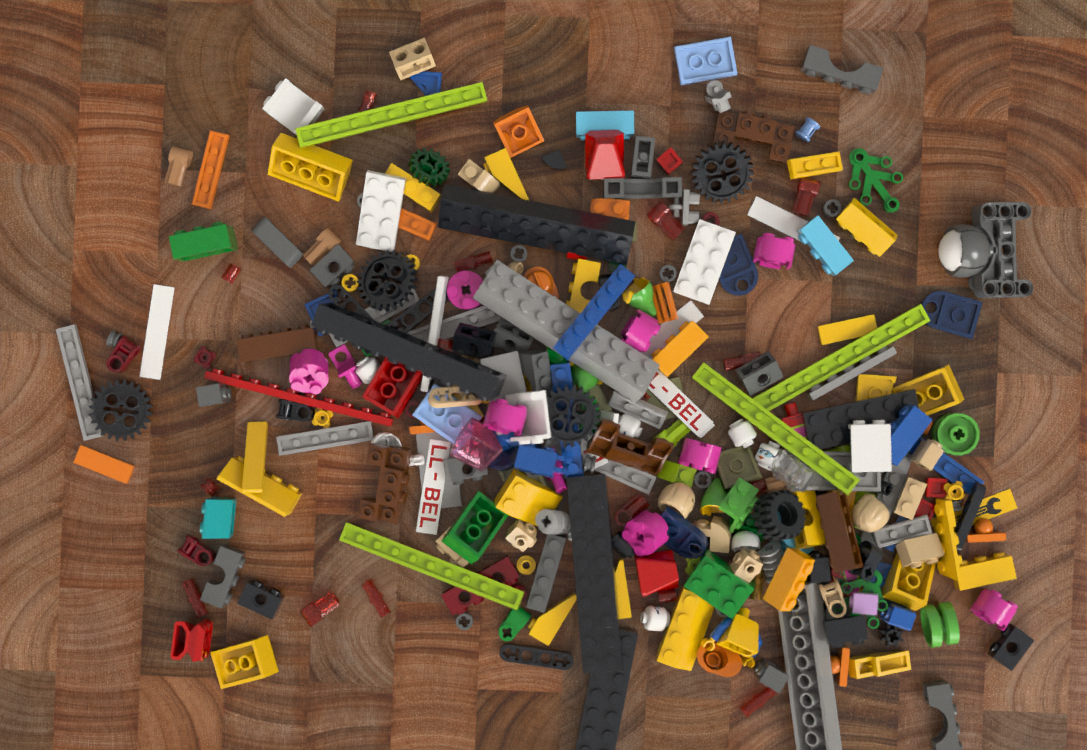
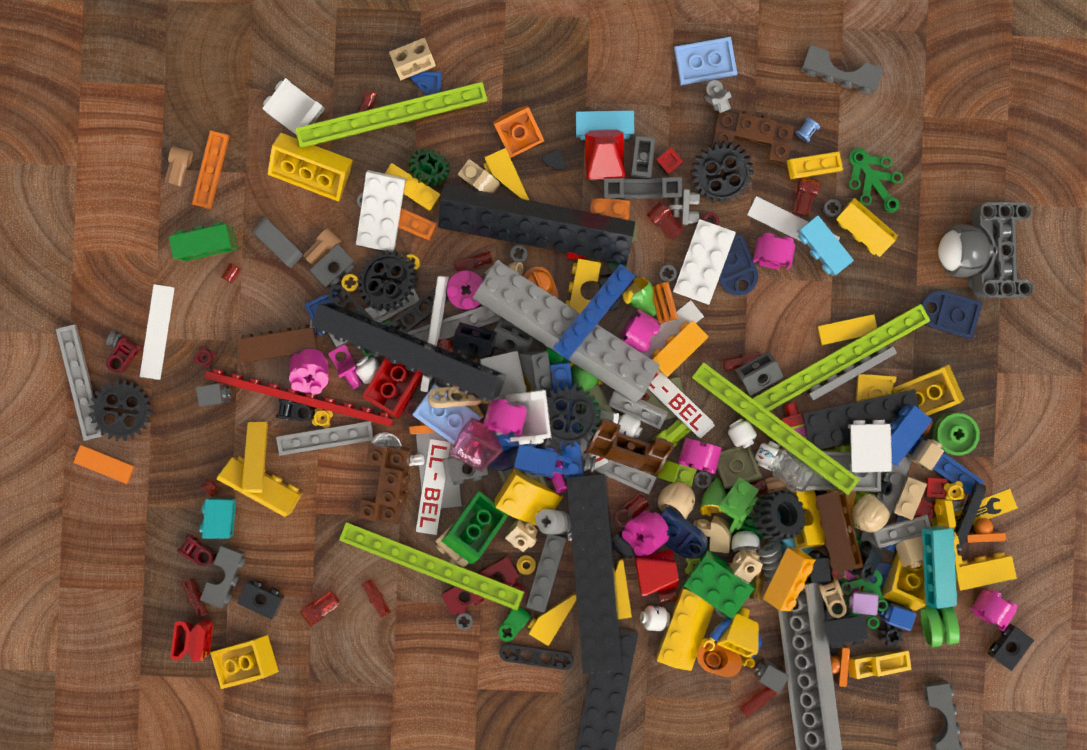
(939, 566): none -> brick

